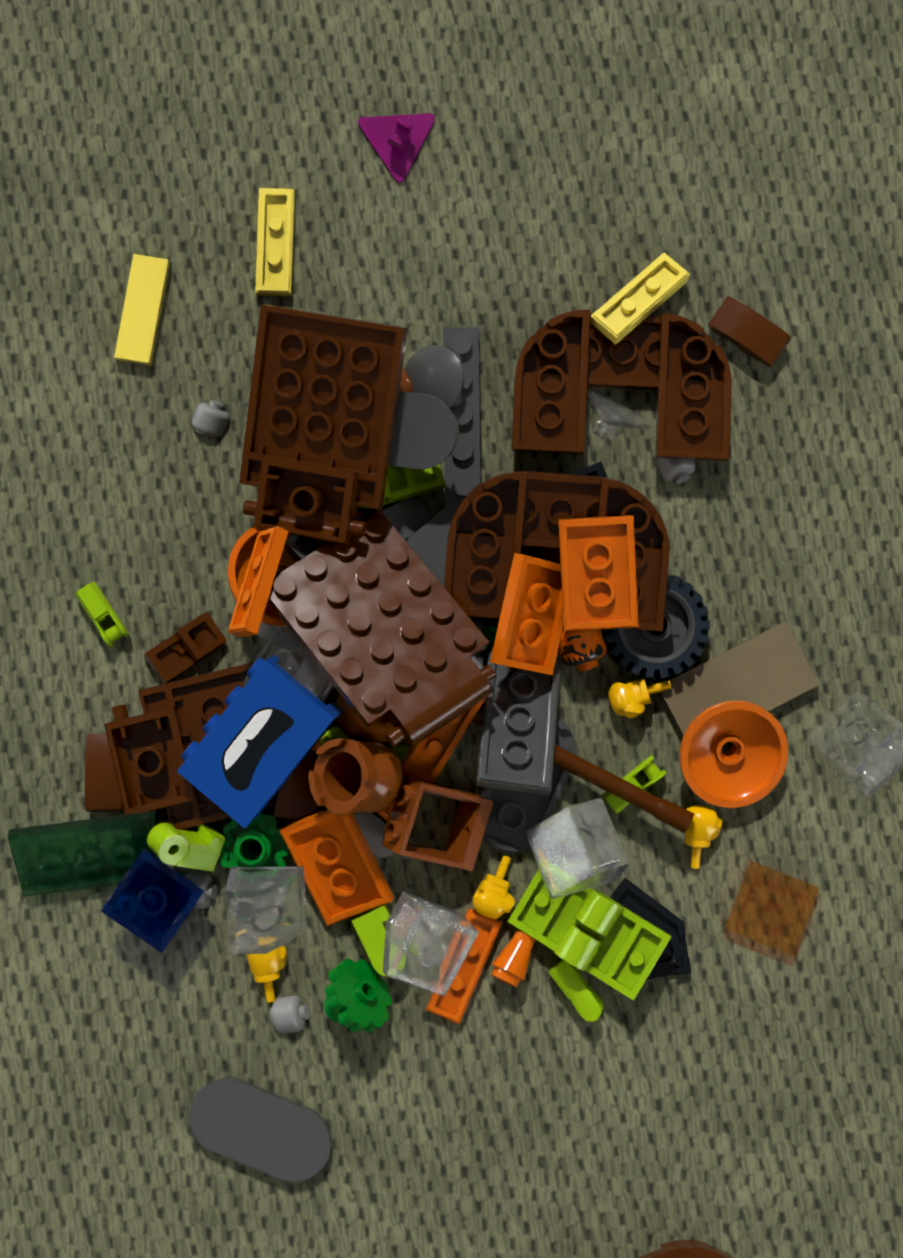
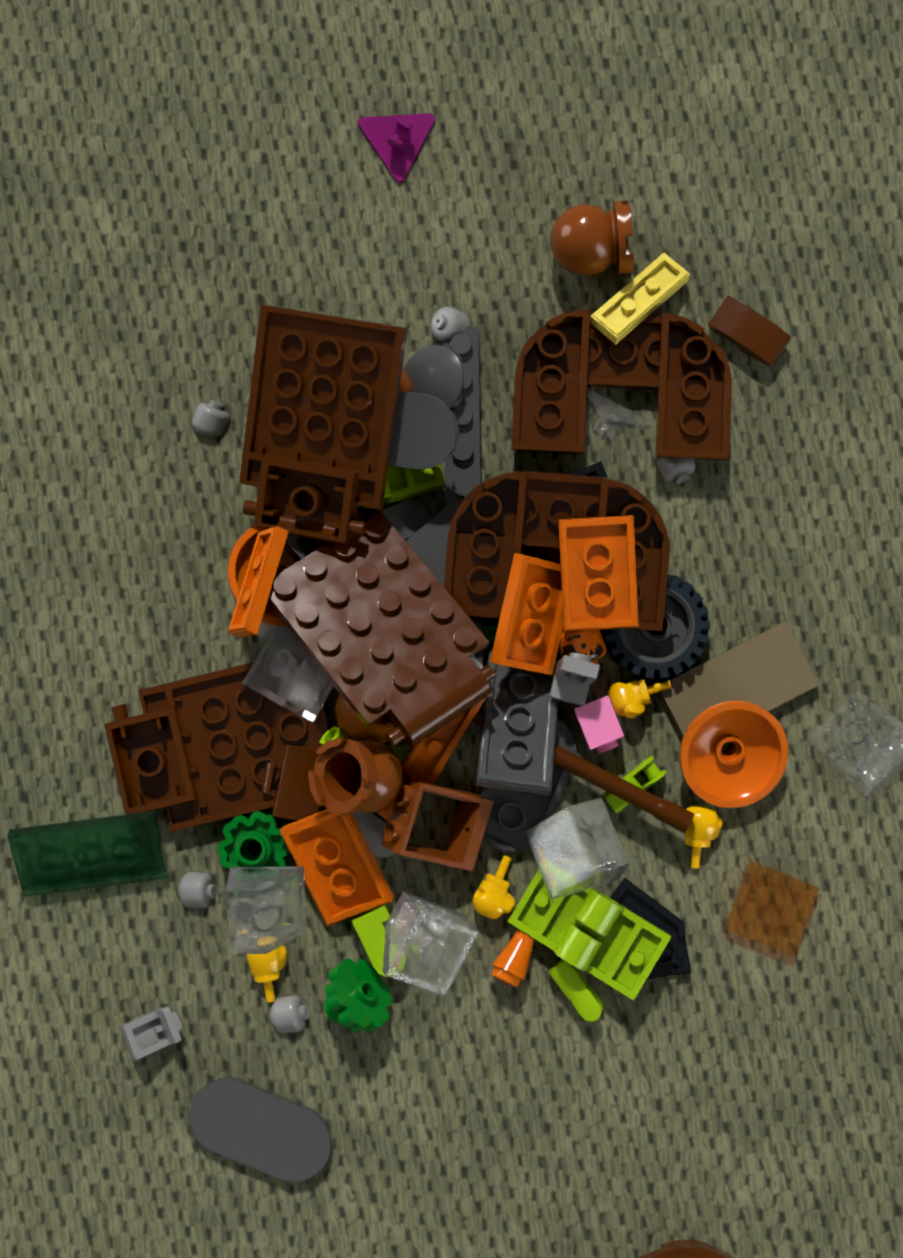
(100, 609): lime bar -> none
(100, 778): reddish brown slope -> none
(142, 309): light yellow tile -> none
(151, 1032): none -> light grey bracket
(153, 901): clear blue slope -> none
(185, 648): reddish brown slope -> none
(187, 848): lime leg -> none
(257, 741): blue panel -> none
(275, 242): light yellow tile -> none
(448, 322): none -> light grey piece
(458, 995): orange tile -> none
(573, 678): none -> light grey bracket
(591, 239): none -> dark orange tile
(598, 724): none -> bright pink brick

